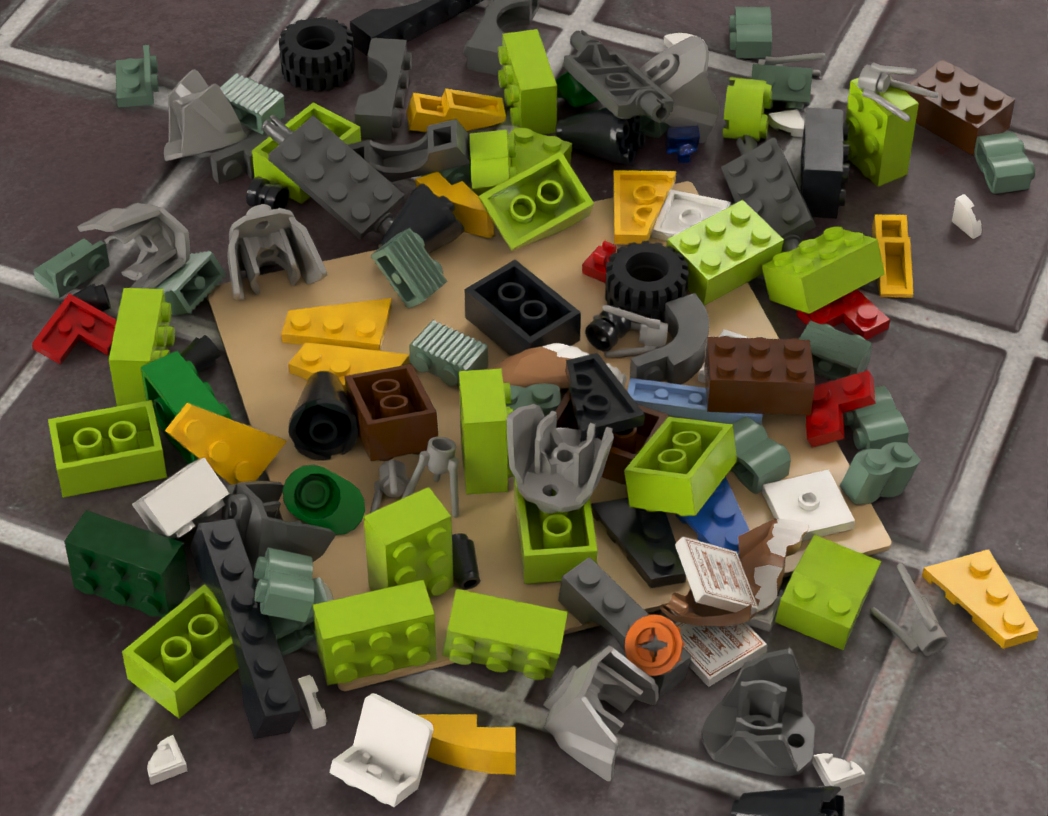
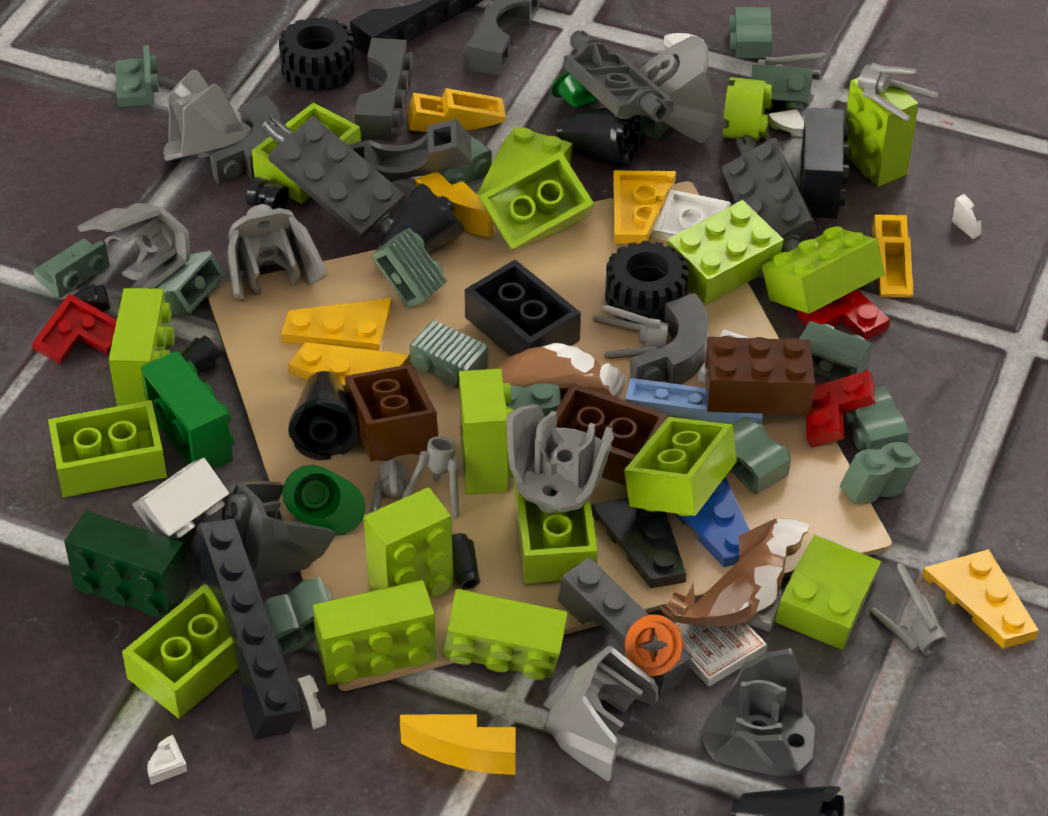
(231, 448): yellow wing -> none
(253, 101): sand green brick -> none
(284, 584): sand green brick -> none
(385, 752): white bracket -> none
(491, 159): lime brick -> none
(528, 82): lime brick -> none
(596, 263): red tile -> none
(599, 397): black wing -> none
(606, 330): black wheel -> none
(683, 142): clear blue tile -> none
(715, 576): white tile -> none
(810, 500): white plate -> none
(837, 771): white tile -> none
(963, 107): reddish brown brick -> none
(1004, 162): sand green brick -> none

